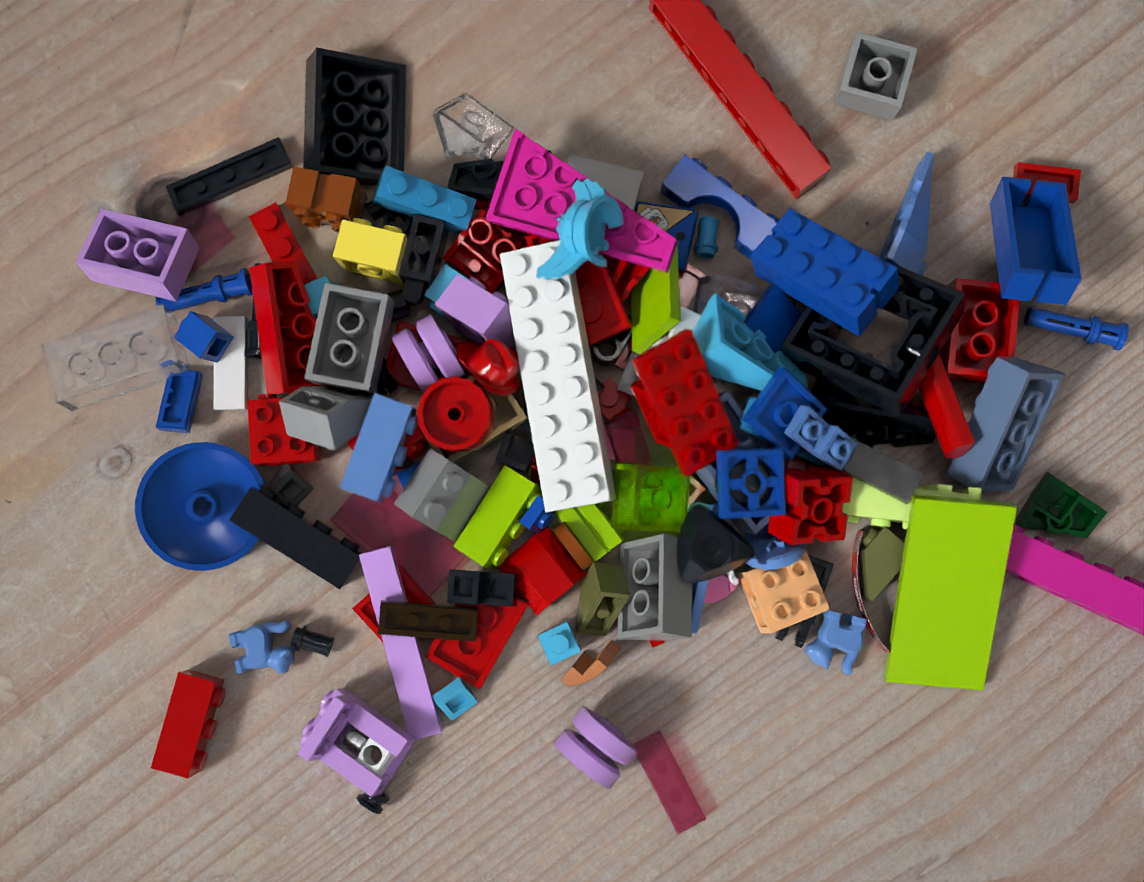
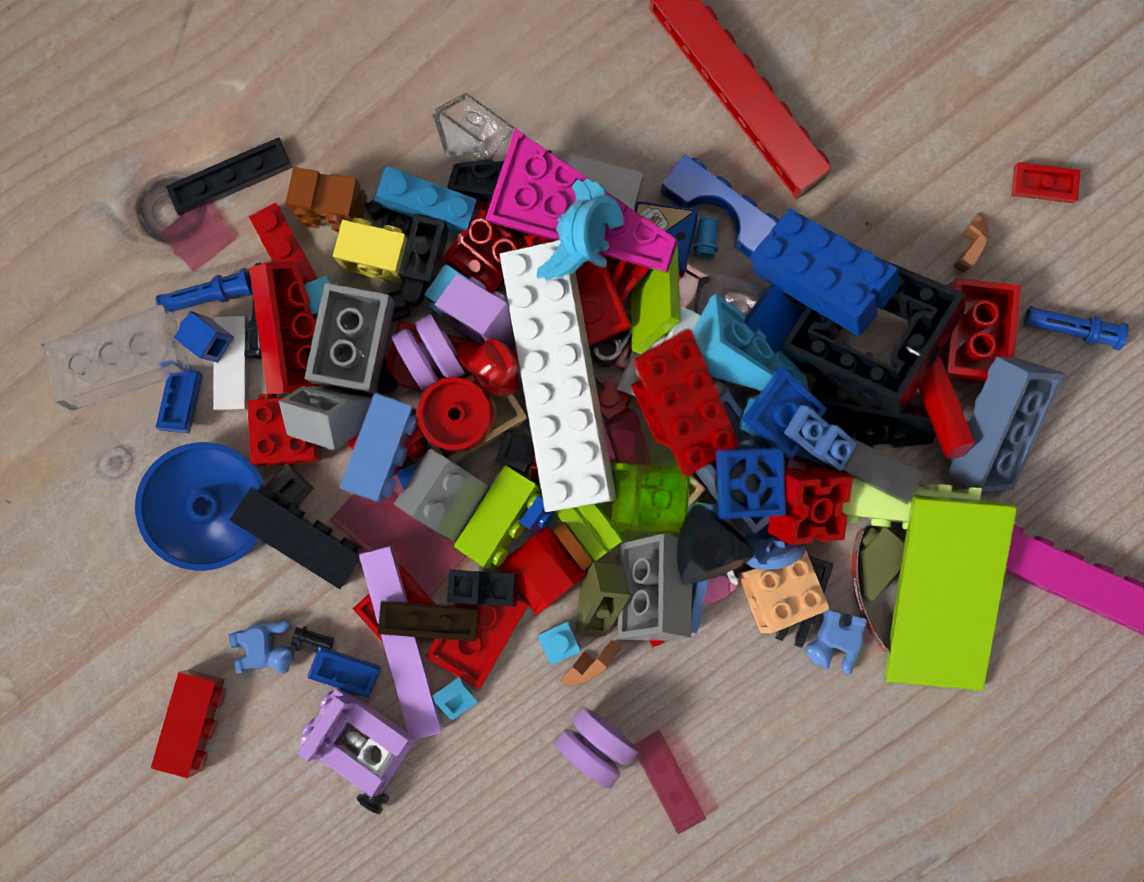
(138, 254): lavender brick -> none
(343, 671): none -> blue plate
(353, 115): black slope -> none
(875, 76): light grey brick -> none
(909, 233): medium blue wedge -> none
(978, 235): none -> nougat slope
(1034, 241): blue piece -> none
(1059, 509): dark green slope -> none

